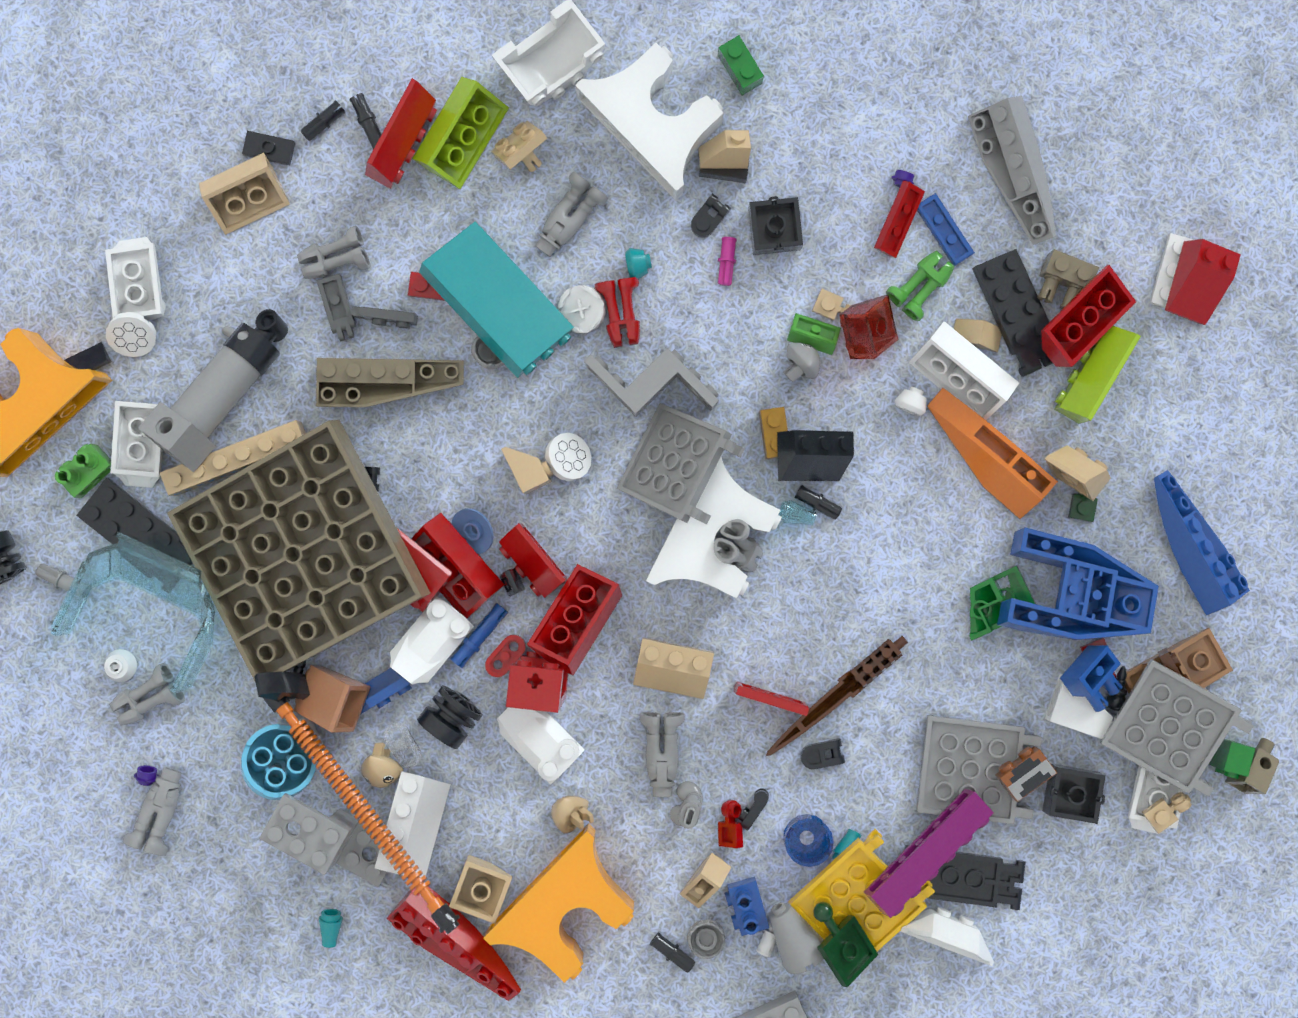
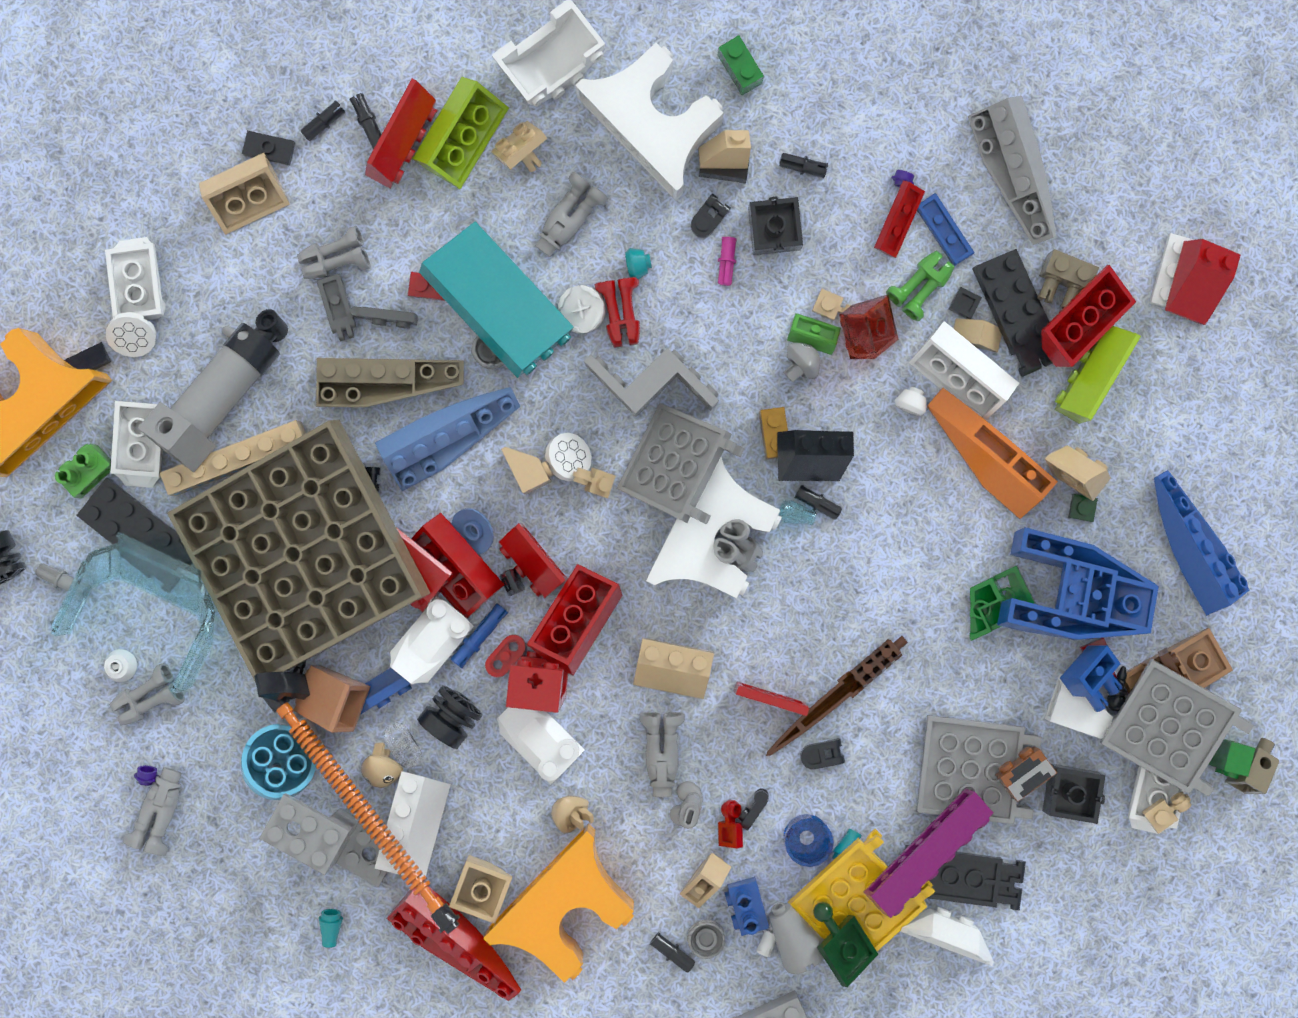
(443, 436): none -> medium blue wedge
(596, 481): none -> tan plate
(803, 165): none -> black axle
(965, 303): none -> black plate

